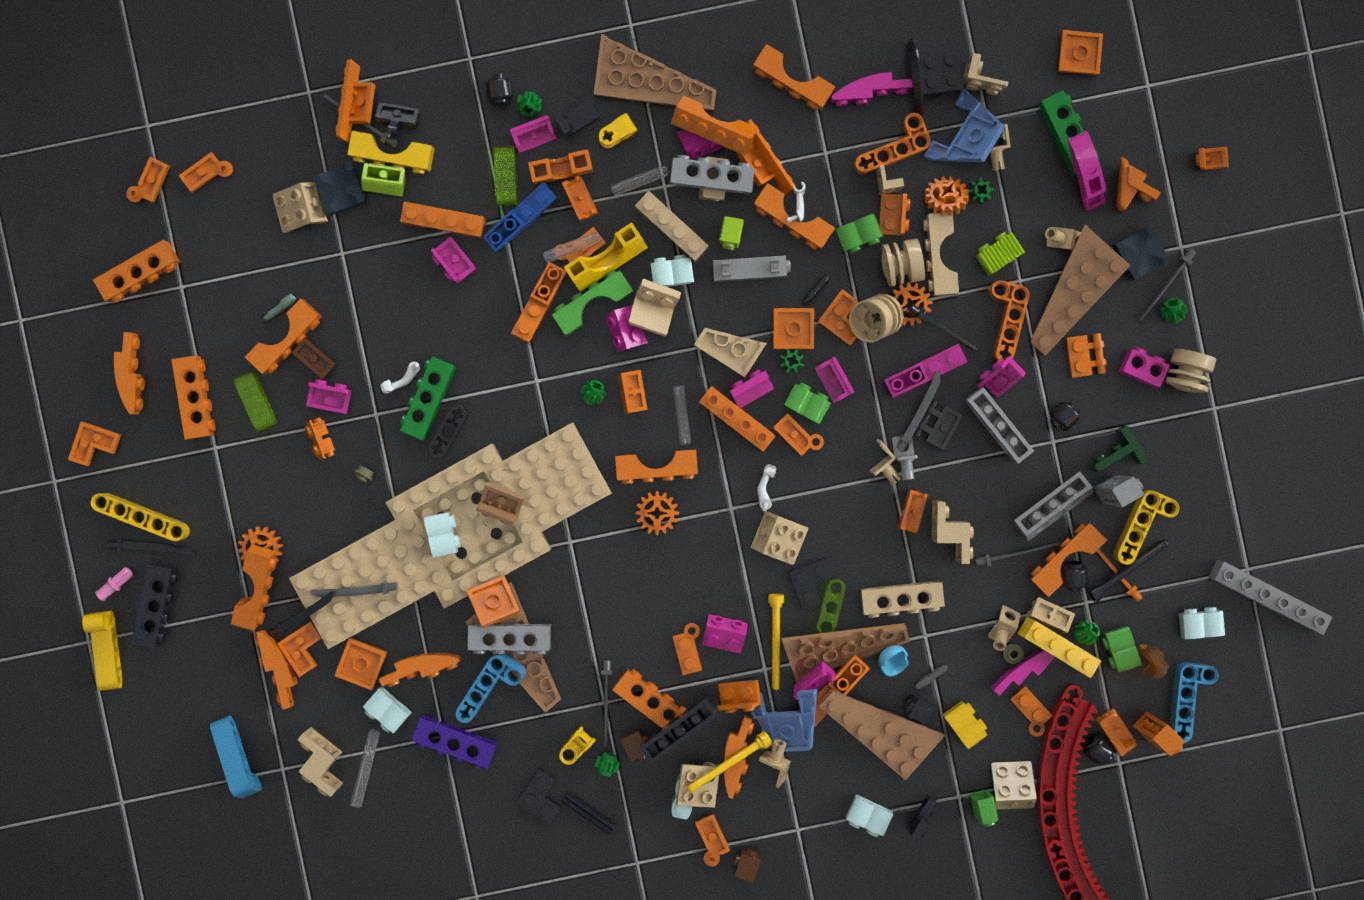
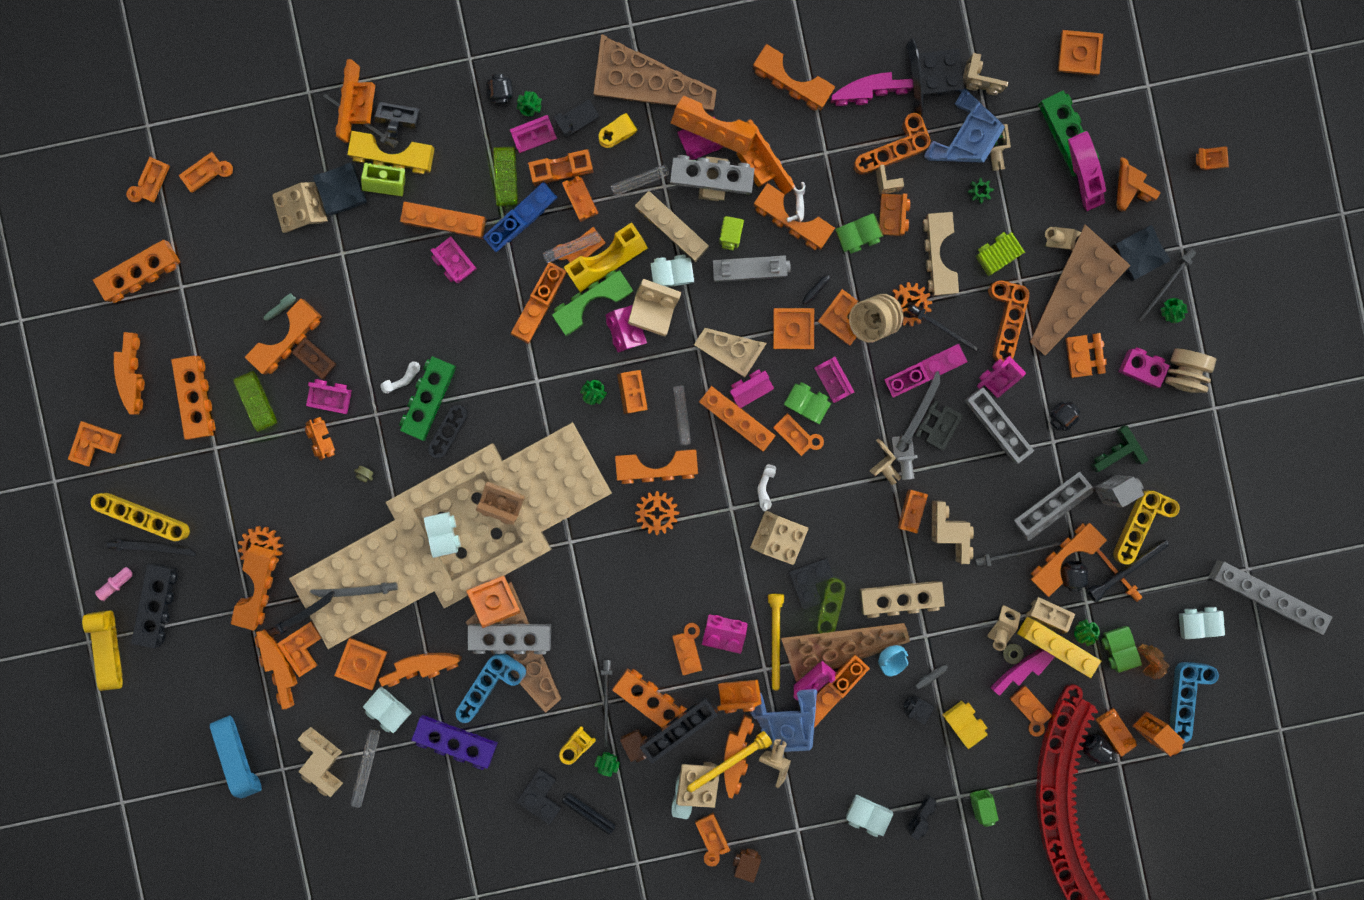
(797, 359): green gear -> none
(888, 735): medium nougat wing -> none
(903, 262): tan wheel -> none
(948, 195): orange gear -> none
(1013, 785): tan bracket -> none

